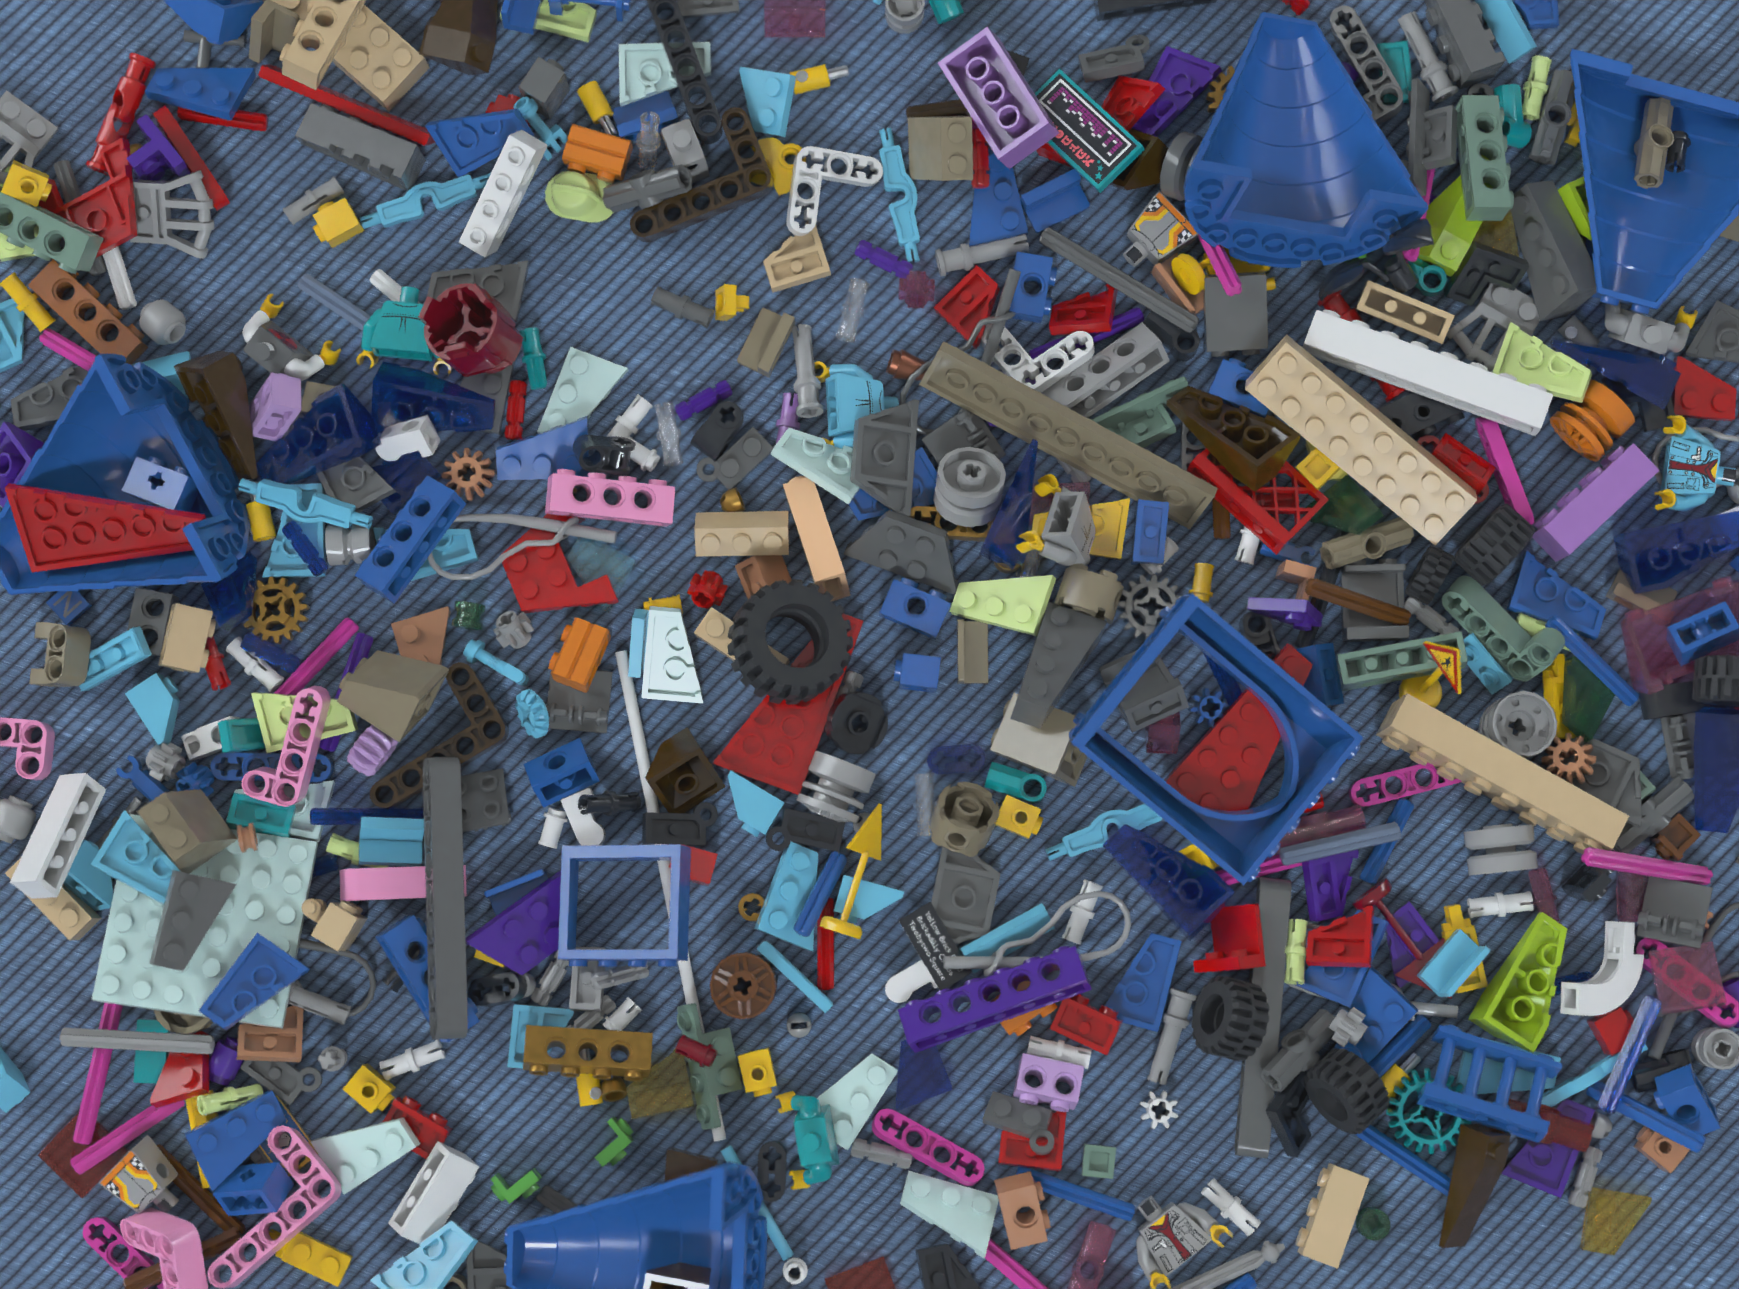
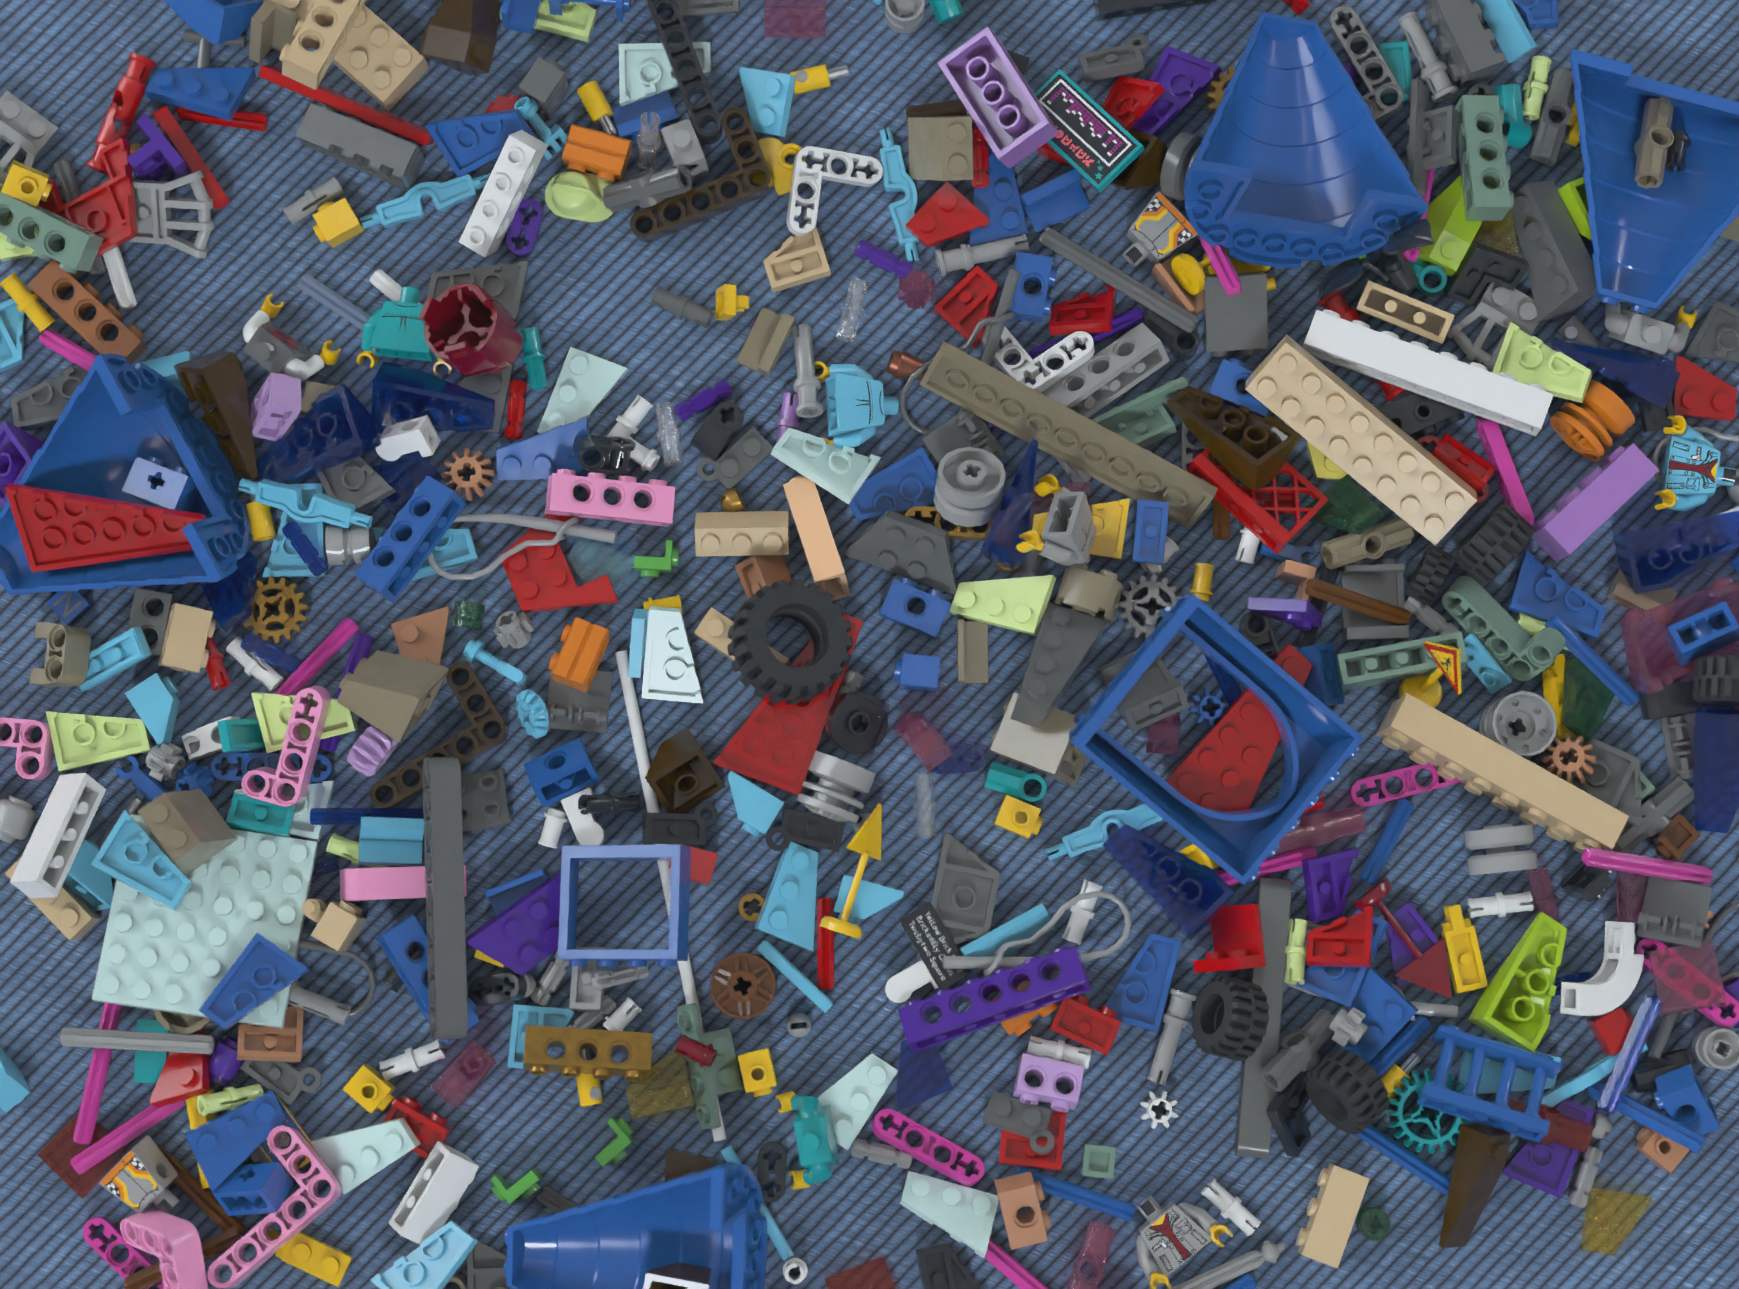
(91, 739): none -> yellowish green wing
(162, 322): light grey head -> none
(186, 917): dark grey wing -> none
(247, 837): nougat bush -> none
(333, 1058): light grey axle -> none
(464, 1074): none -> clear pink slope
(518, 226): none -> dark purple beam
(613, 1089): pearl gold hinge -> none
(652, 566): none -> bright green bracket
(707, 589): red gear -> none
(820, 894): blue axle -> none
(886, 455): dark grey wing -> none
(923, 740): none -> clear pink slope
(945, 217): none -> red wing
(964, 818): dark tan brick -> none
(1317, 468): yellow tile -> none
(1340, 843): sand blue axle -> none
(1452, 964): medium azure panel -> none

